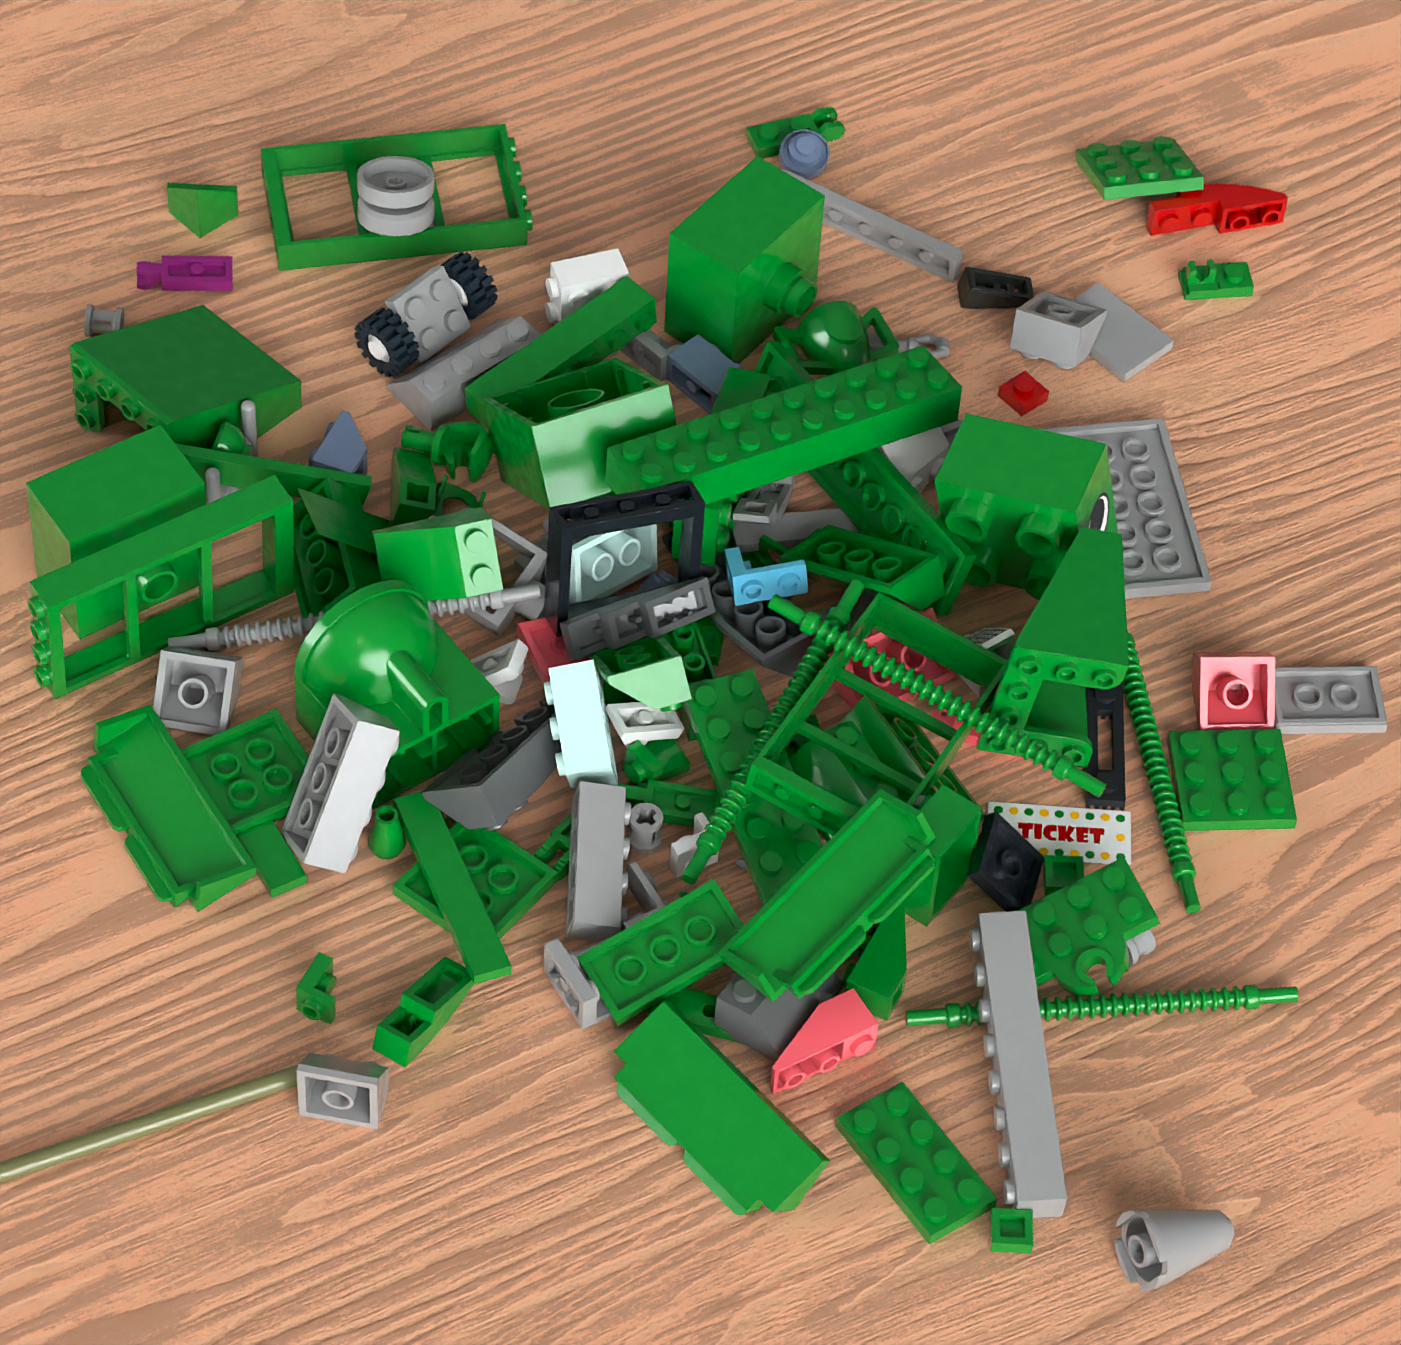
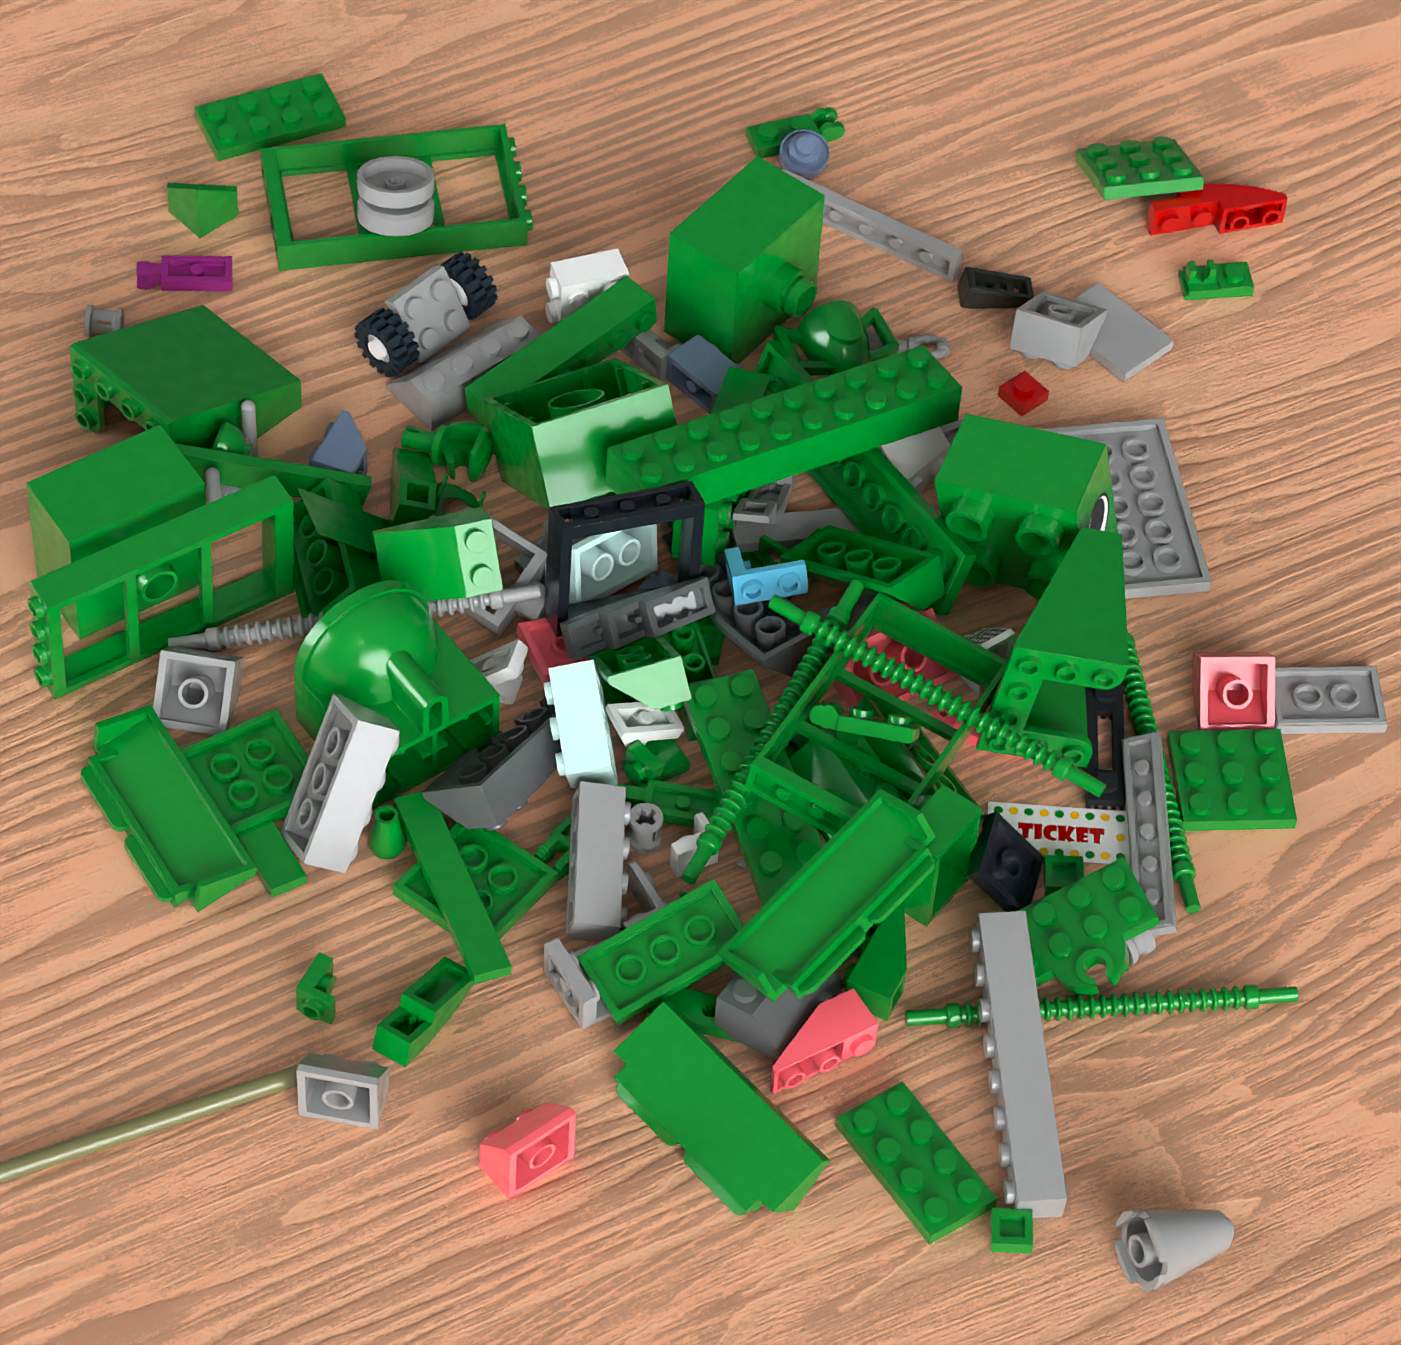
(270, 117): none -> green plate
(529, 1147): none -> coral slope
(862, 722): none -> green hinge
(1149, 825): none -> light grey tile

